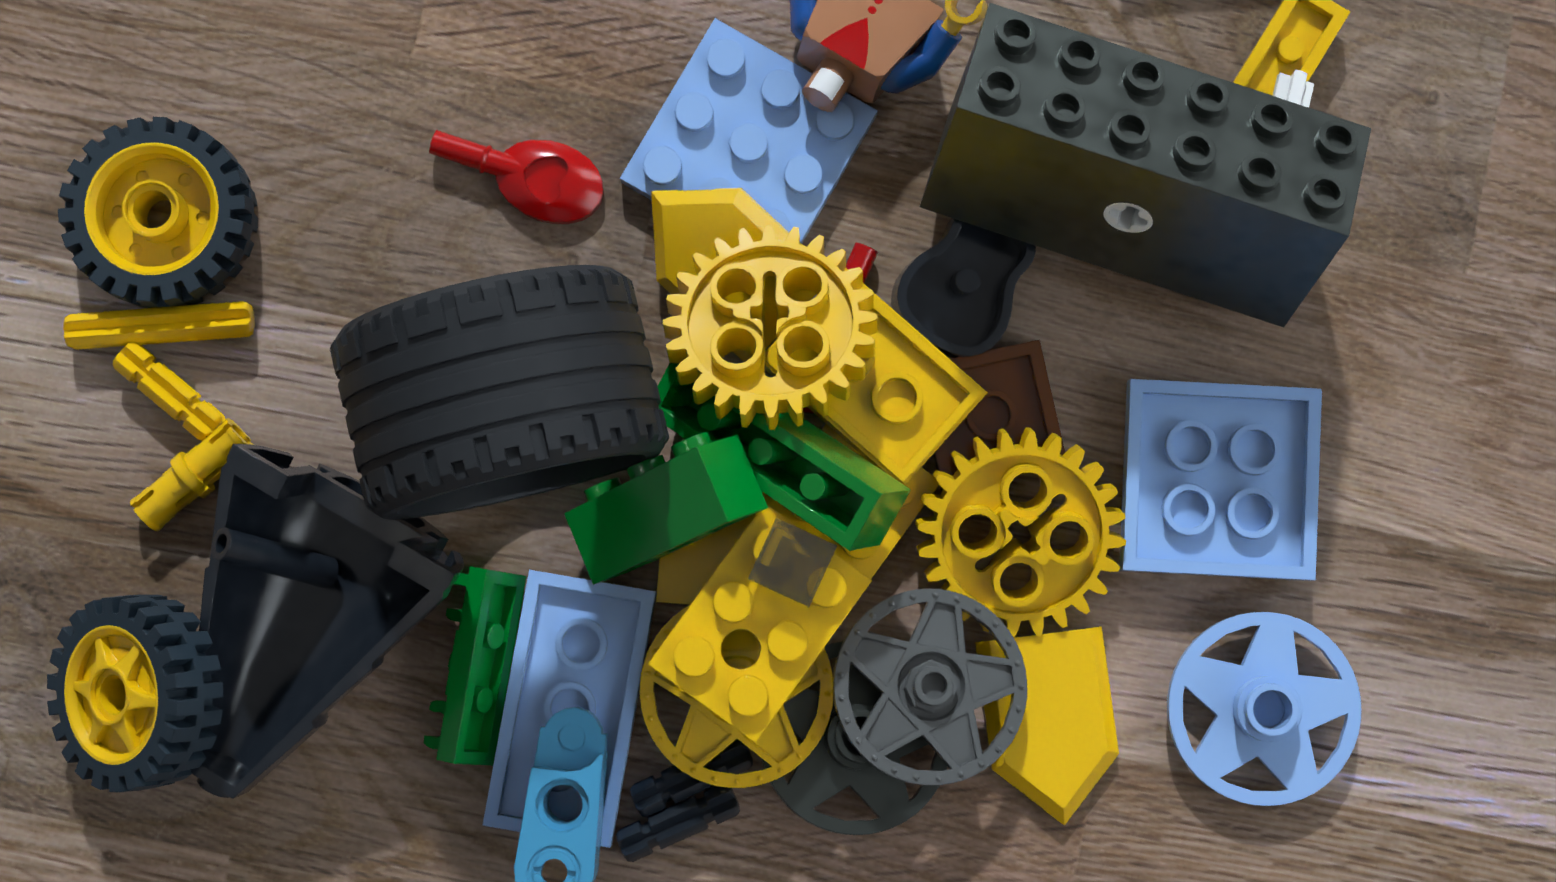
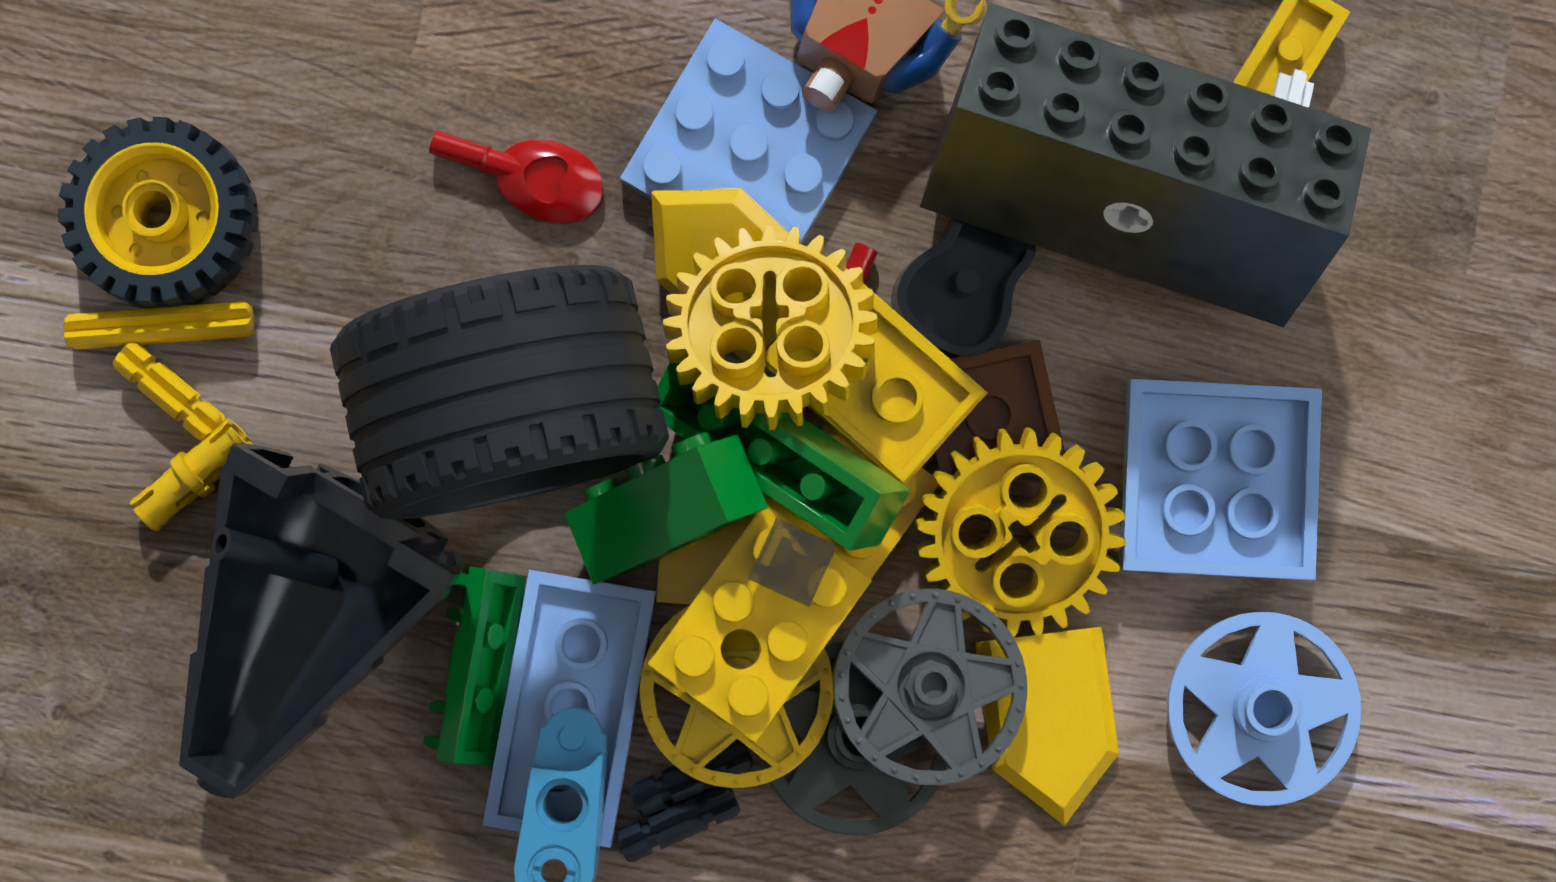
(134, 692): black wheel -> none

